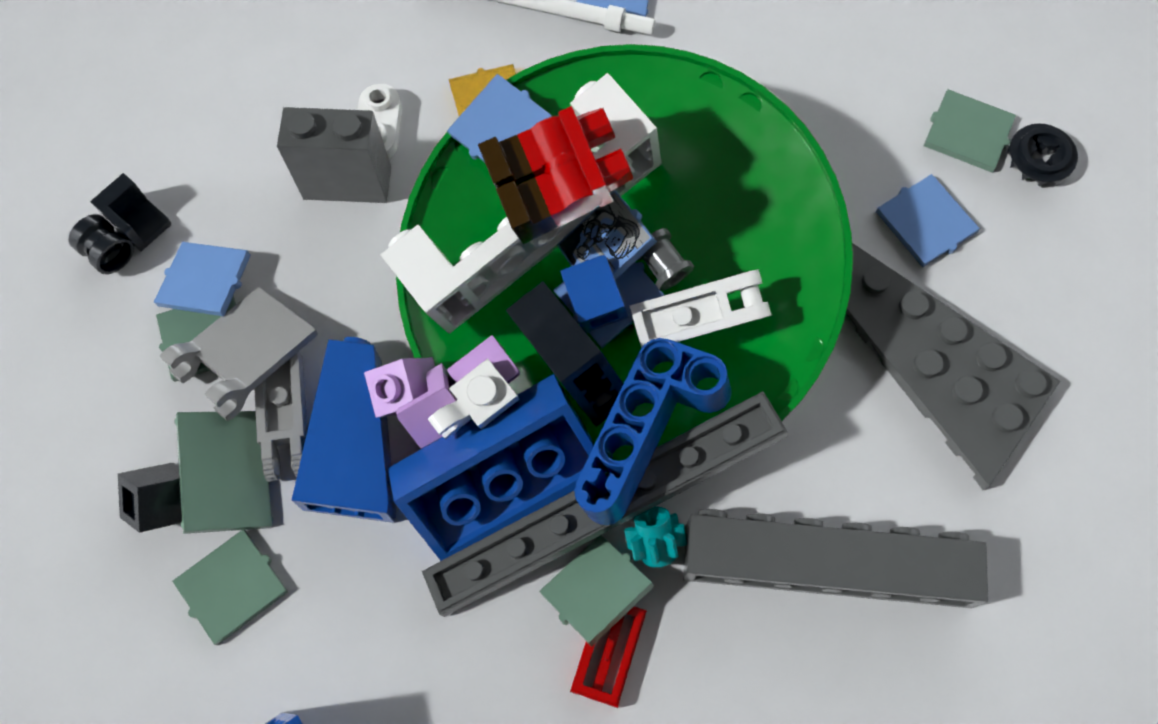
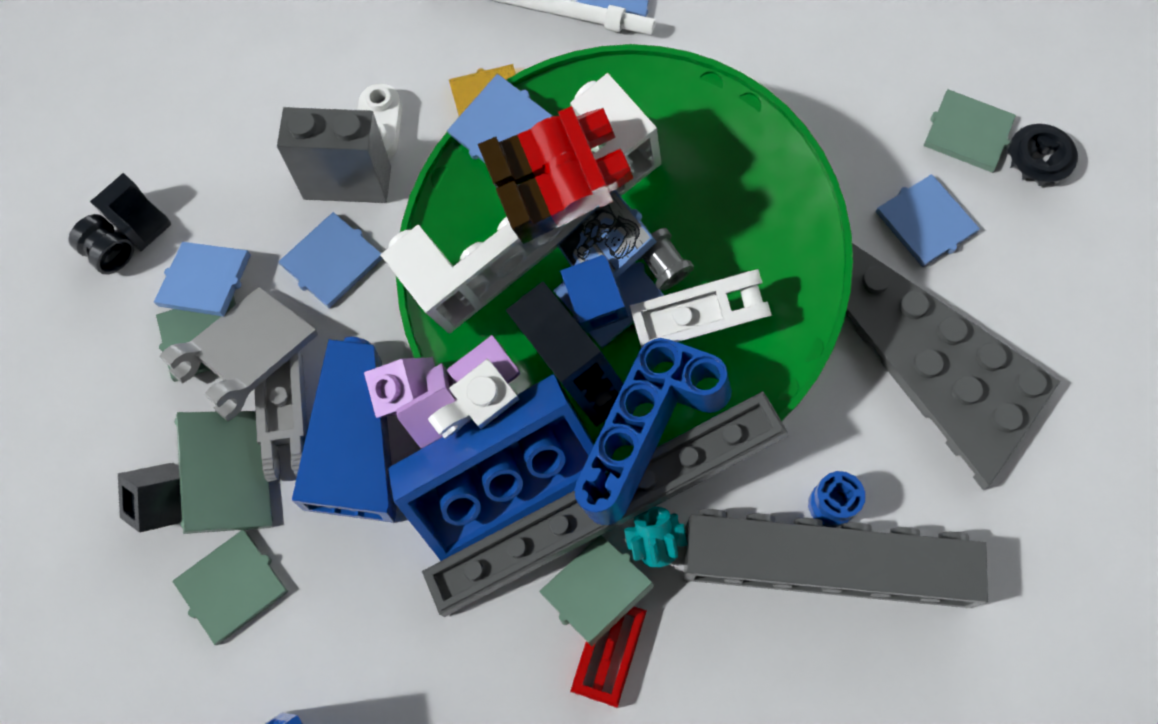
(330, 260): none -> medium blue piece
(830, 505): none -> blue wheel

